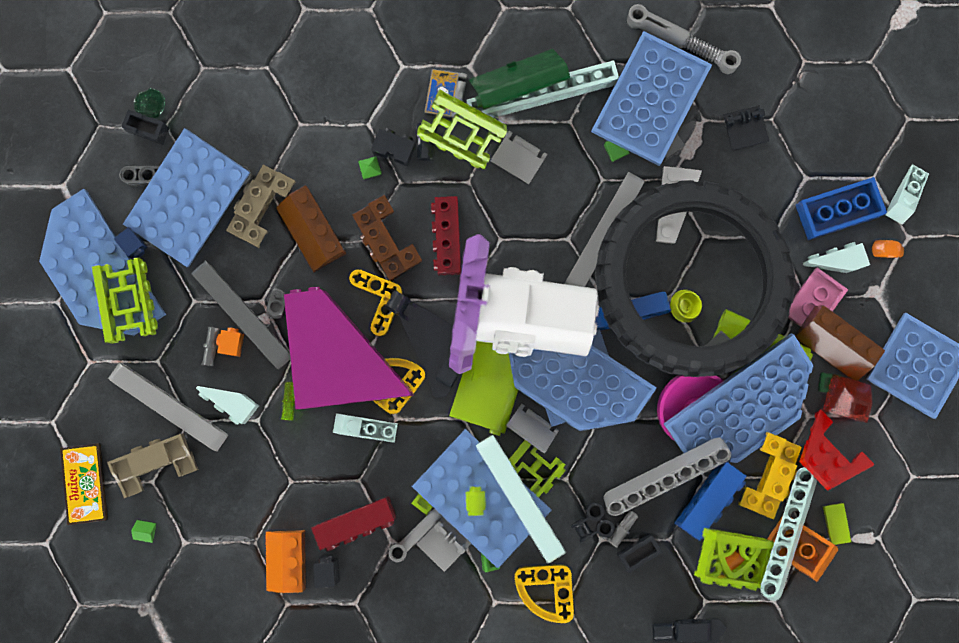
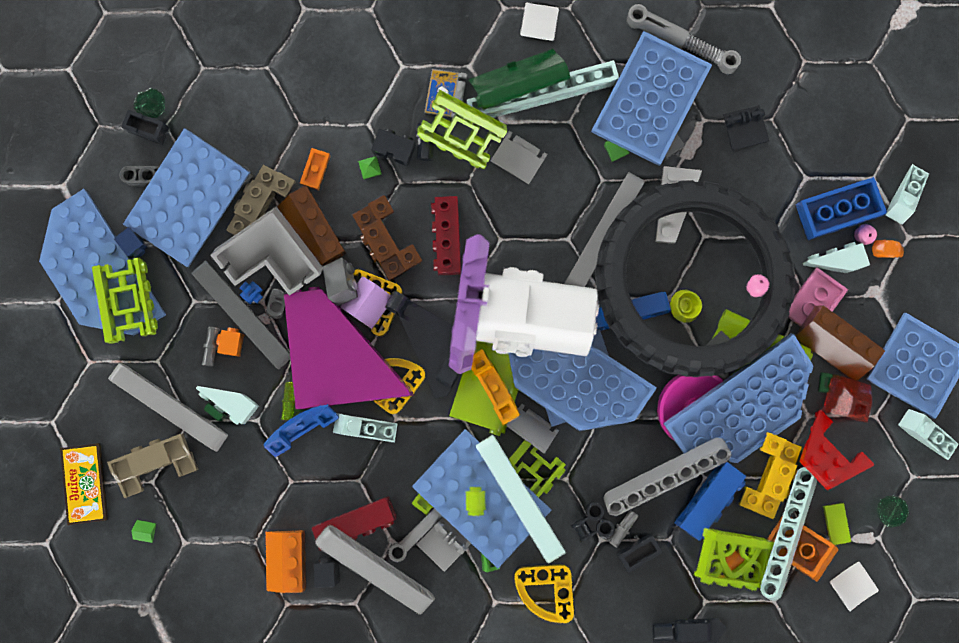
(210, 409): none -> dark green tile
(251, 292): none -> blue gear
(269, 243): none -> light grey piece
(297, 426): none -> blue slope
(315, 169): none -> orange plate
(340, 281): none -> dark grey brick
(369, 304): none -> lavender slope
(374, 569): none -> light grey beam
(494, 387): none -> light orange slope
(539, 21): none -> white sticker
(757, 285): none -> bright pink piece
(854, 586): none -> white sticker
(865, 234): none -> bright pink piece
(893, 511): none -> clear green hair
(928, 433): none -> light aqua slope

